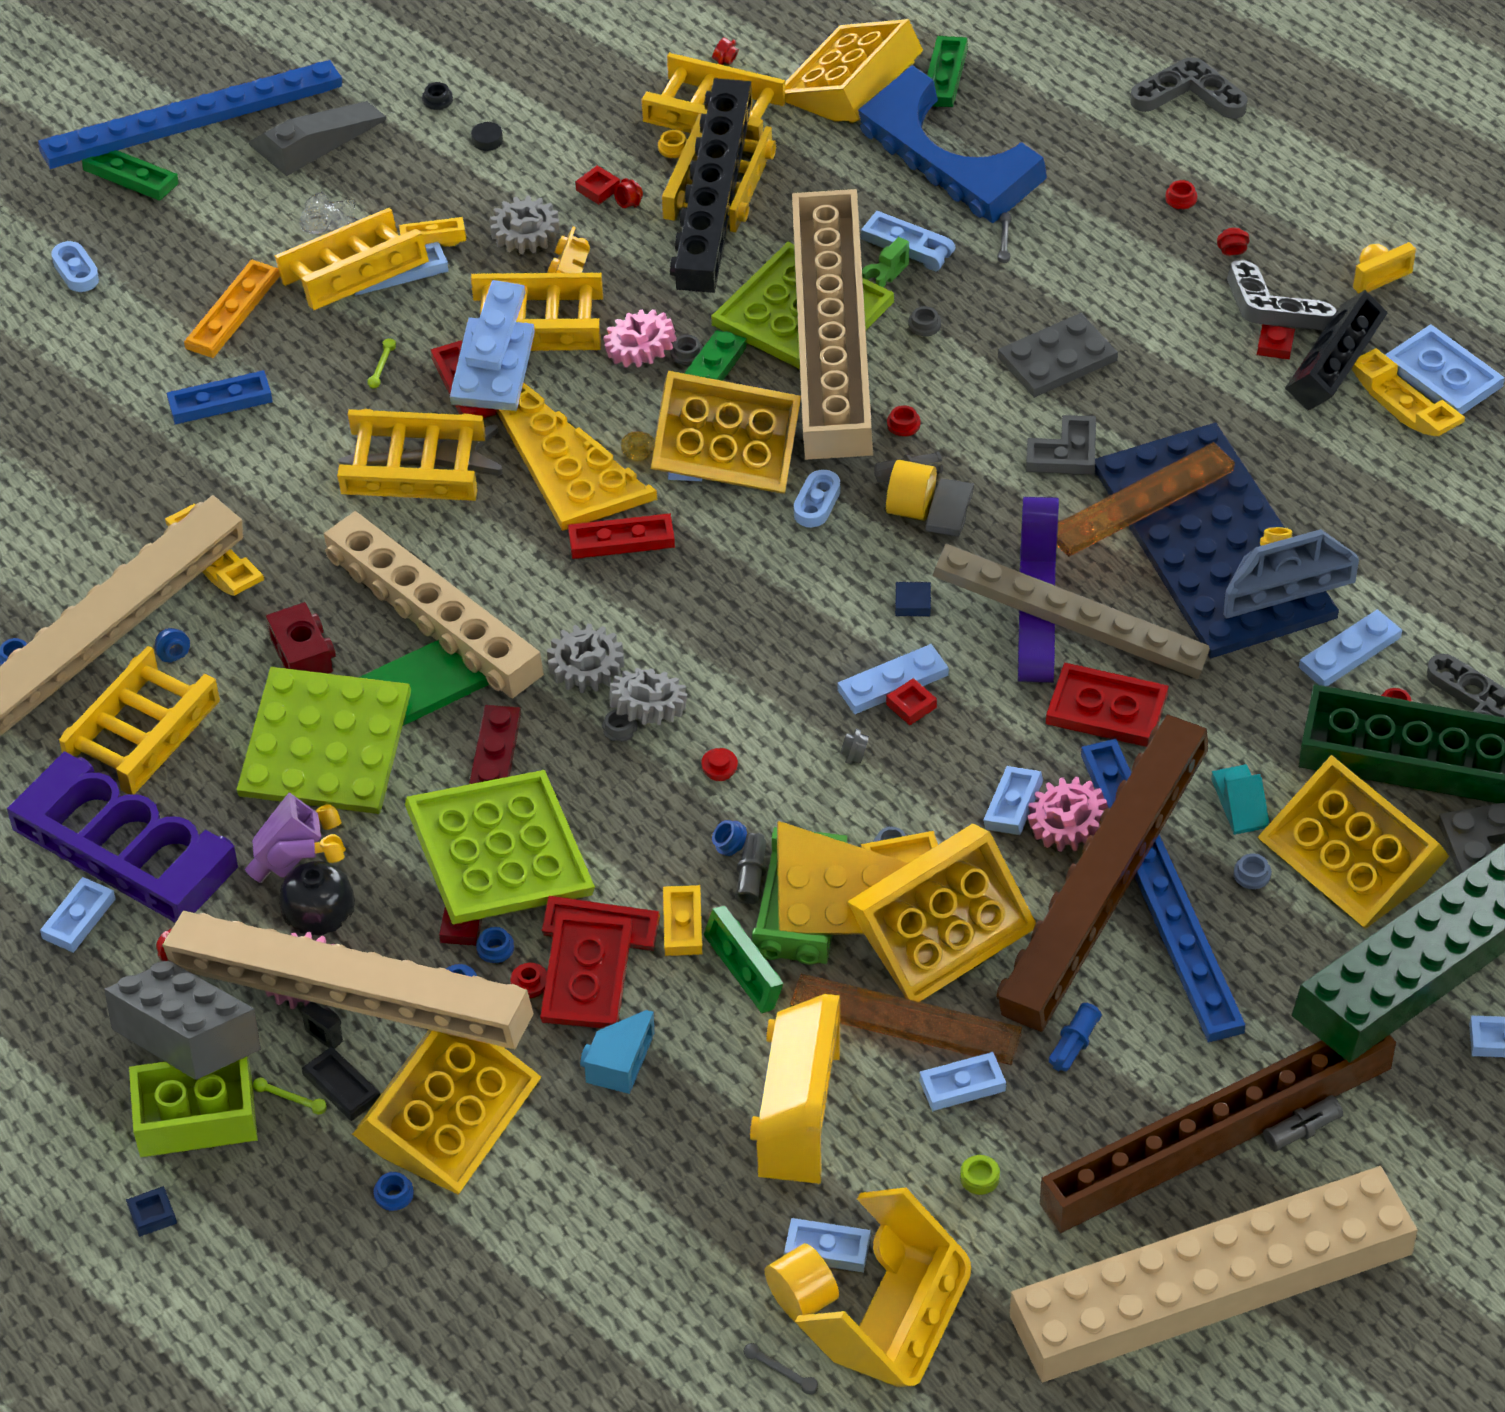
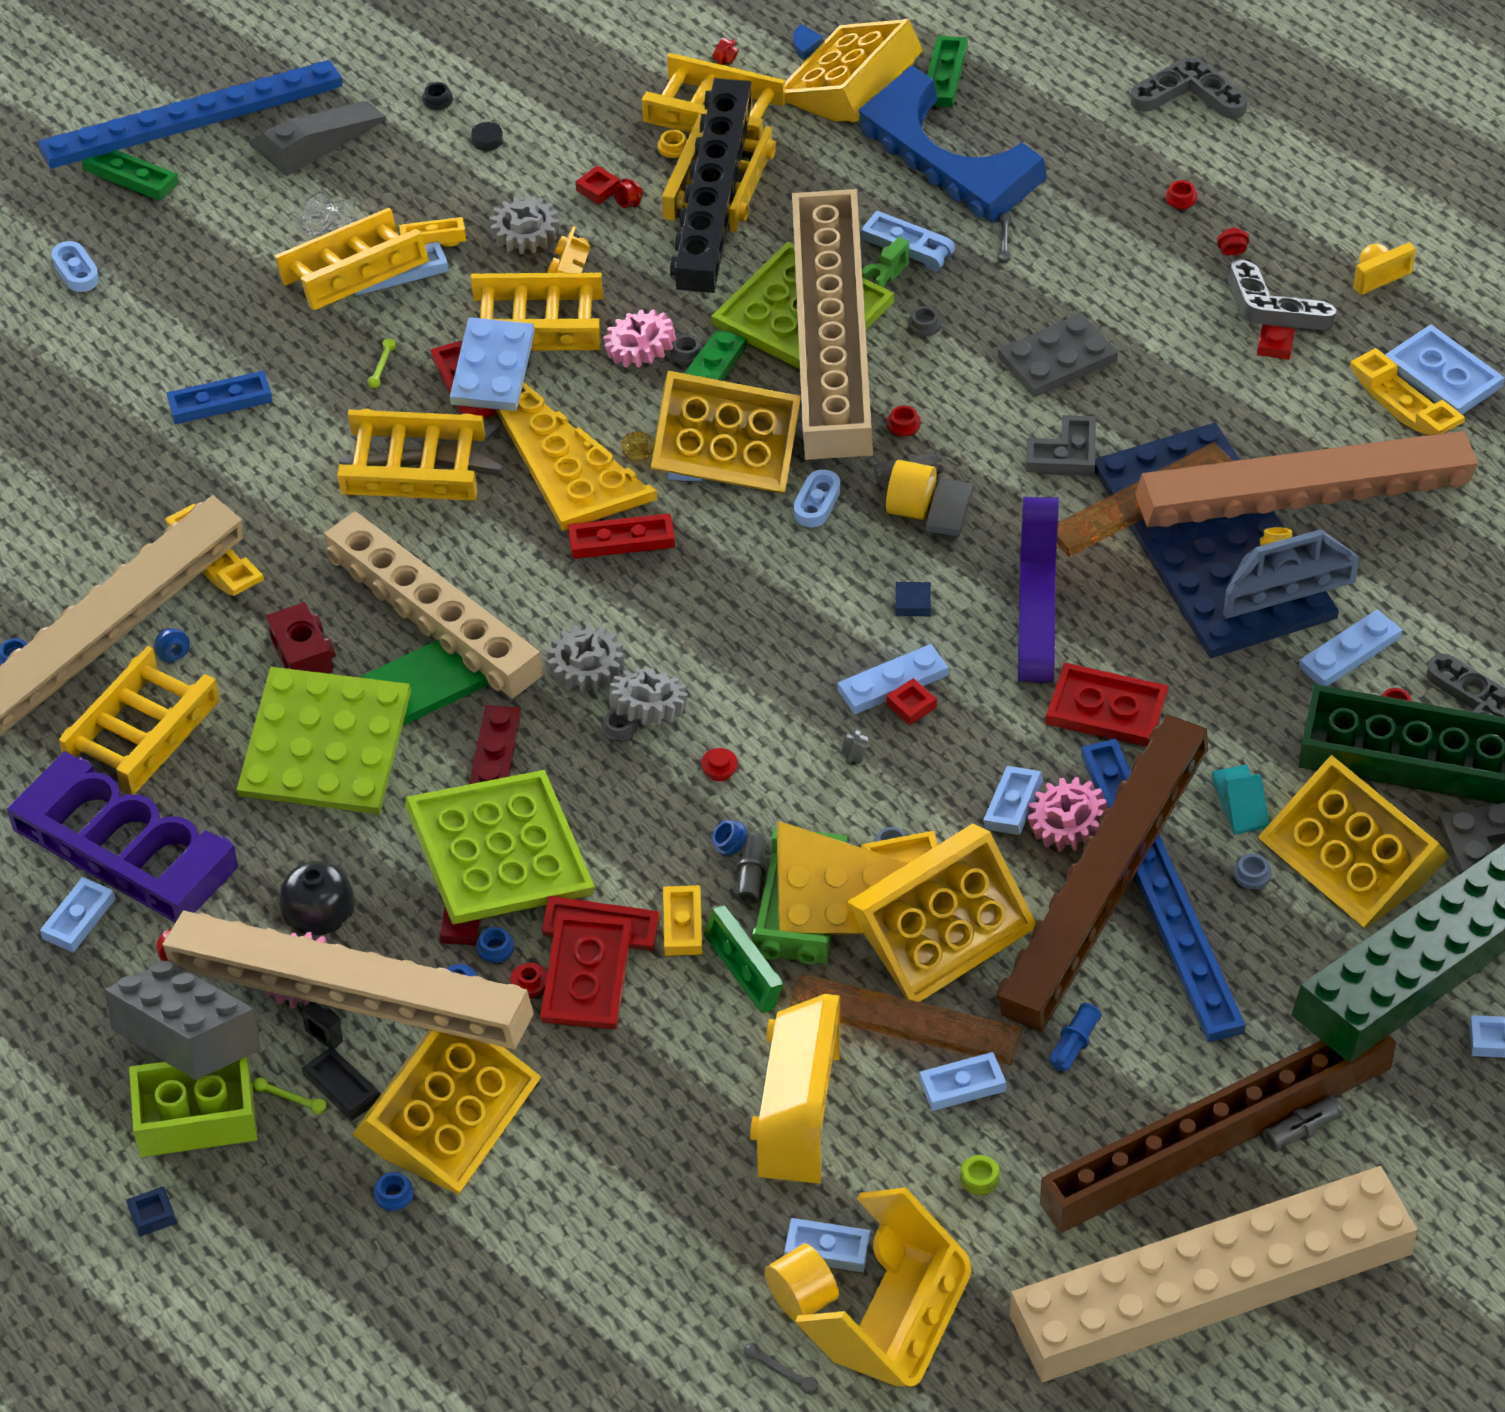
(232, 308): light orange tile -> none
(294, 835): medium lavender torso -> none
(495, 325): light blue plate -> none
(618, 1052): dark azure slope -> none
(806, 41): none -> blue tile
(1071, 611): dark tan plate -> none
(1305, 478): none -> nougat brick
(1336, 350): black brick -> none

